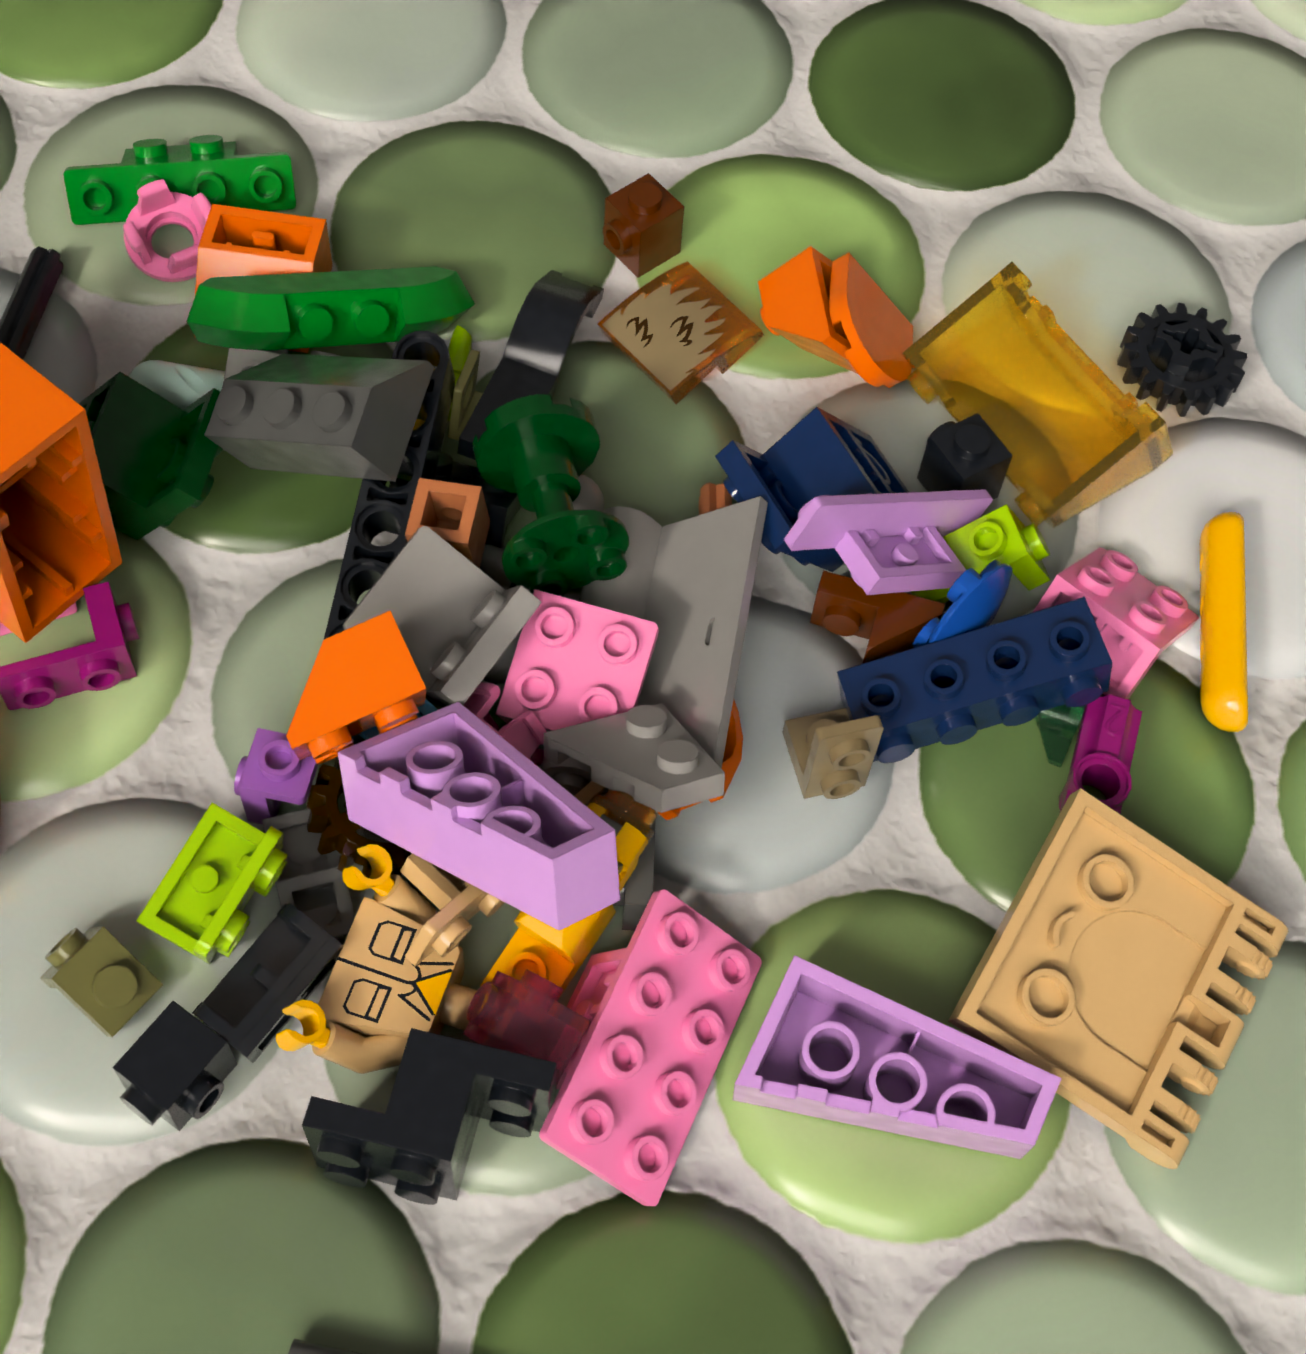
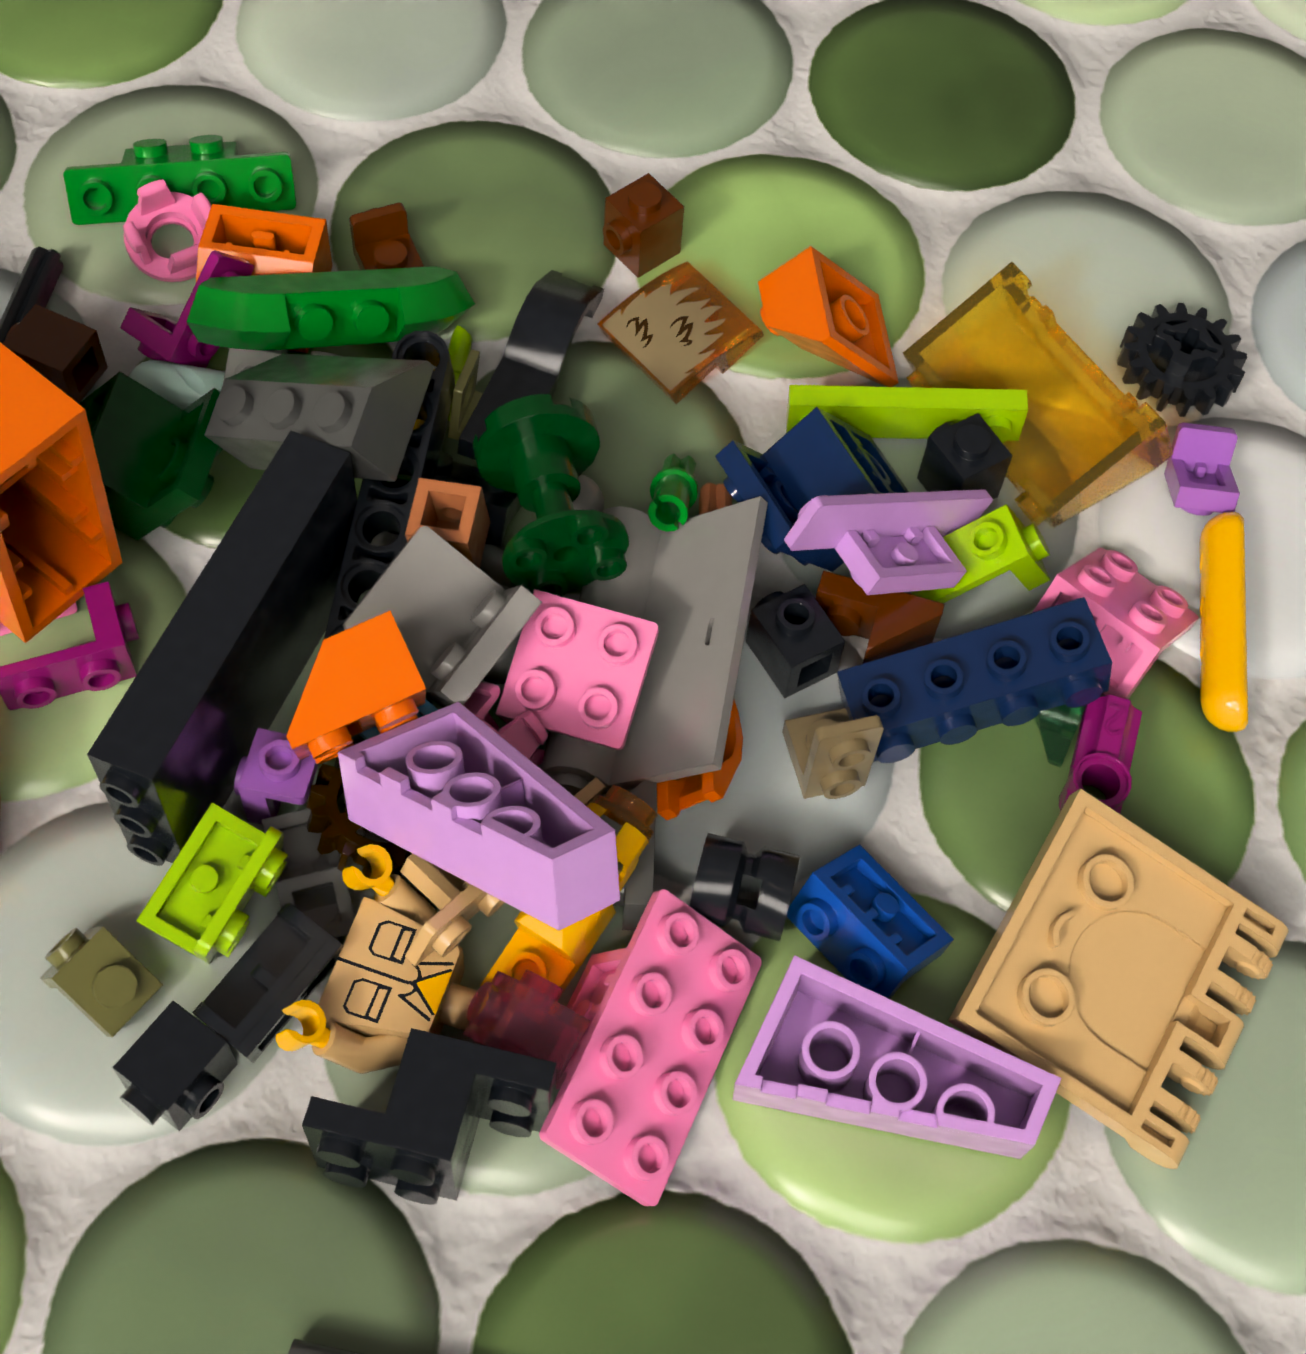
(59, 350): none -> reddish brown brick
(173, 341): none -> magenta bracket
(229, 651): none -> black brick
(383, 239): none -> reddish brown bracket
(641, 755): light grey wing -> none
(673, 493): none -> green axle
(720, 881): none -> black wheel
(794, 640): none -> black brick
(866, 923): none -> blue bracket
(871, 324): orange tile -> none
(910, 410): none -> lime plate
(974, 605): blue dish -> none
(1201, 470): none -> medium lavender bracket

